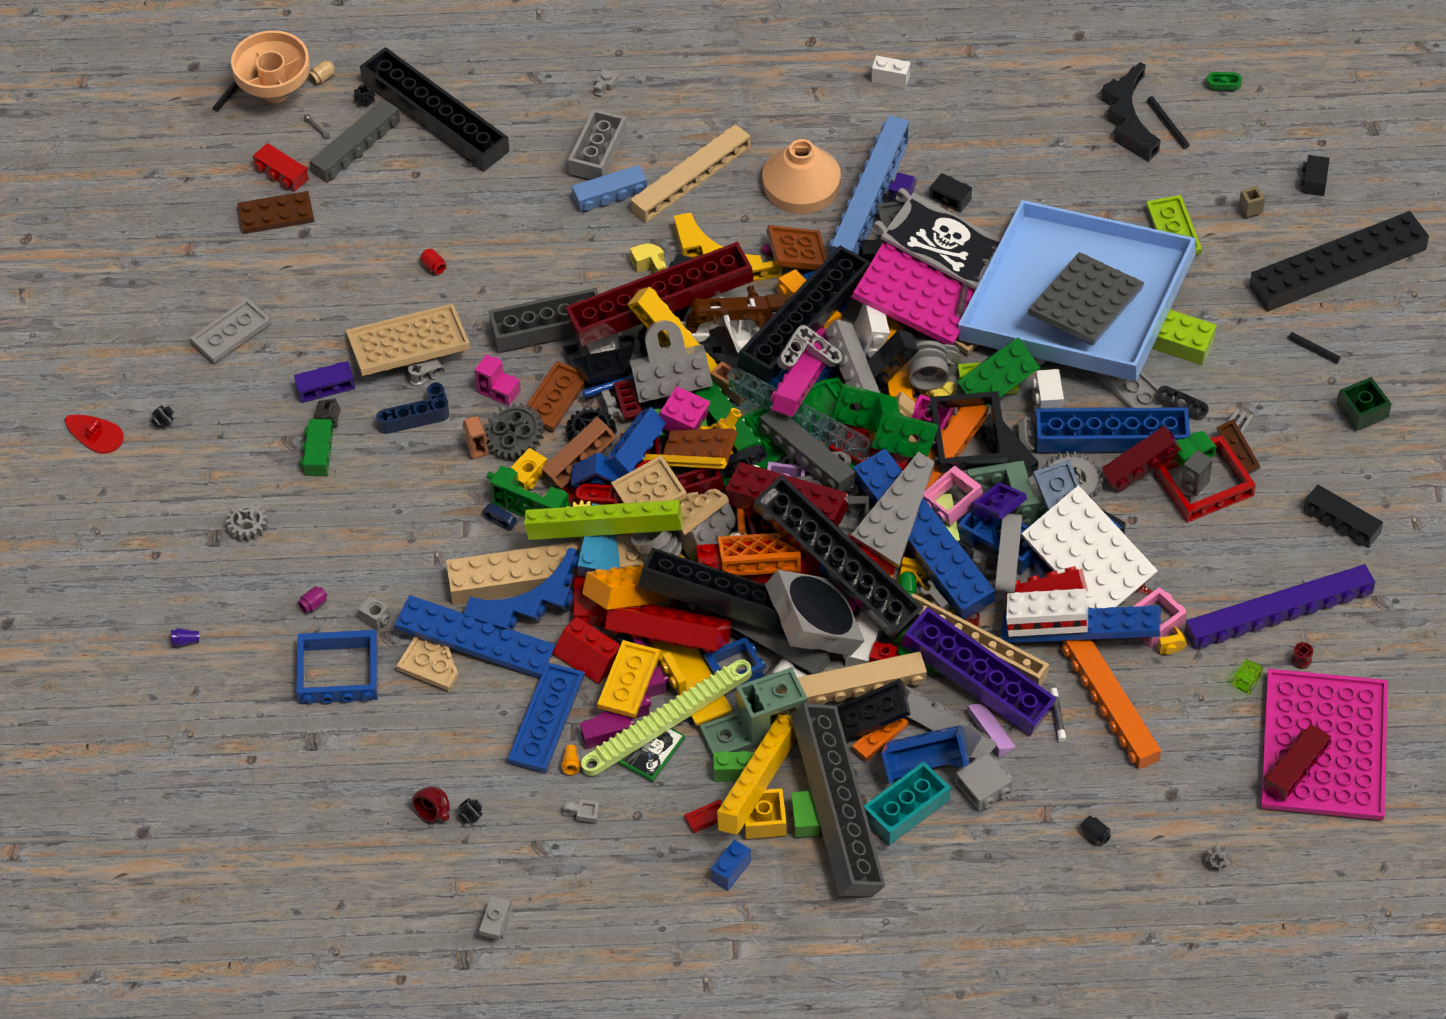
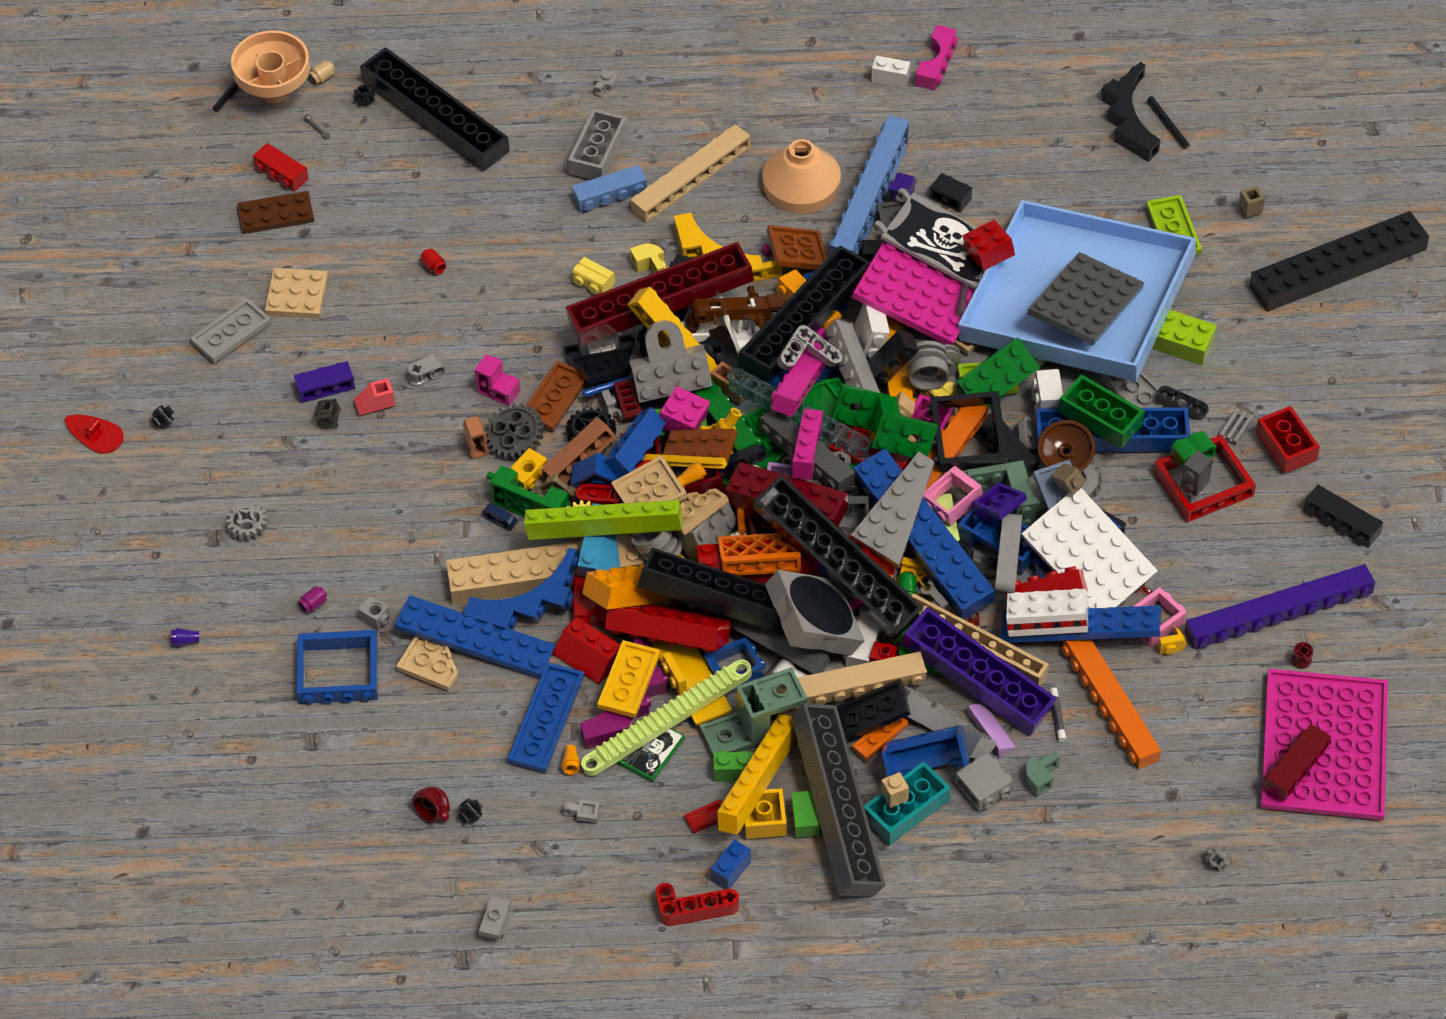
(296, 293): none -> tan plate
(317, 447): green brick -> none
(355, 140): dark grey brick -> none
(375, 397): none -> coral slope
(407, 339): tan plate -> none
(415, 414): dark blue beam -> none
(534, 321): dark grey brick -> none
(555, 482): none -> dark tan piece
(593, 276): none -> light yellow brick
(692, 474): none -> light orange cone
(728, 898): none -> red beam
(806, 444): none -> dark pink arch
(894, 789): none -> tan brick
(931, 72): none -> dark pink arch
(988, 245): none -> red brick
(1038, 773): none -> sand green brick
(1067, 436): none -> reddish brown dish
(1068, 478): none -> dark tan brick
(1096, 830): black brick -> none
(1101, 411): none -> green brick
(1141, 459): dark red brick -> none
(1224, 80): green plate -> none
(1239, 445): reddish brown plate -> none
(1247, 676): clear neon green brick -> none
(1287, 439): none -> red brick
(1314, 347): black bar -> none
(1315, 175): black brick -> none
(1363, 403): dark green brick -> none

